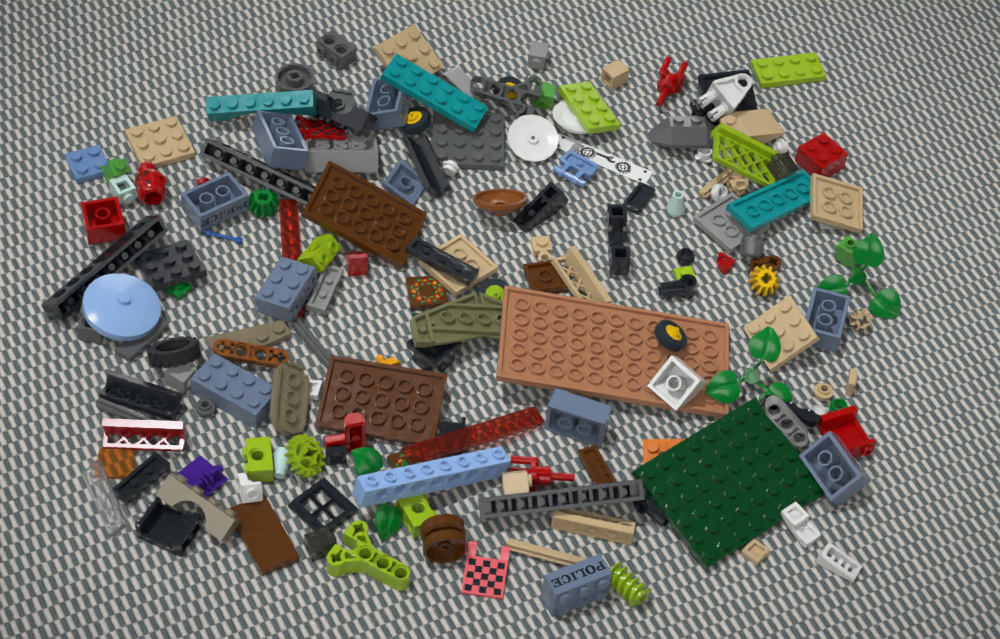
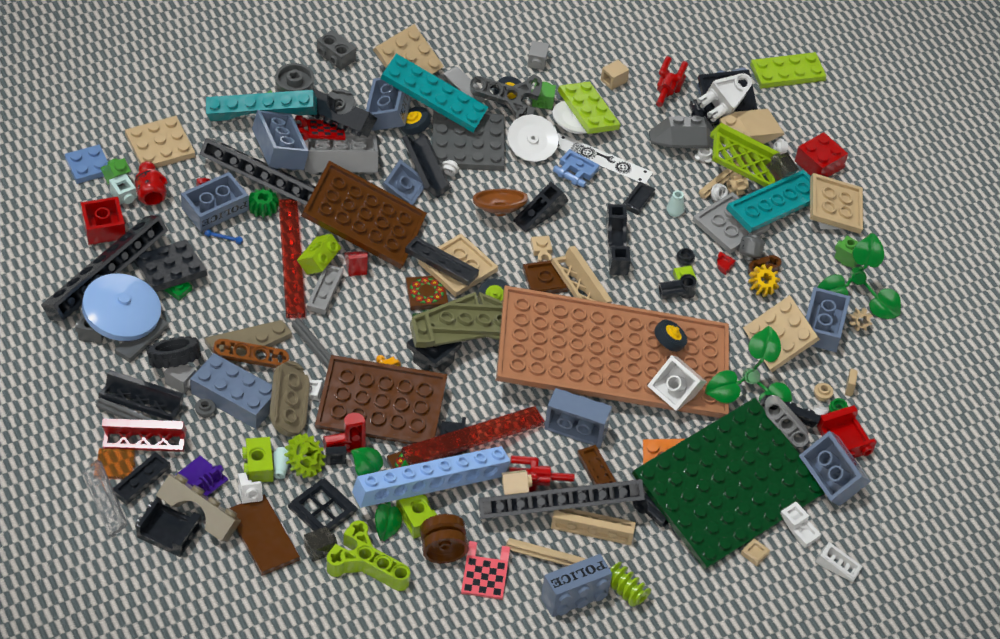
(286, 289): sand blue brick -> none

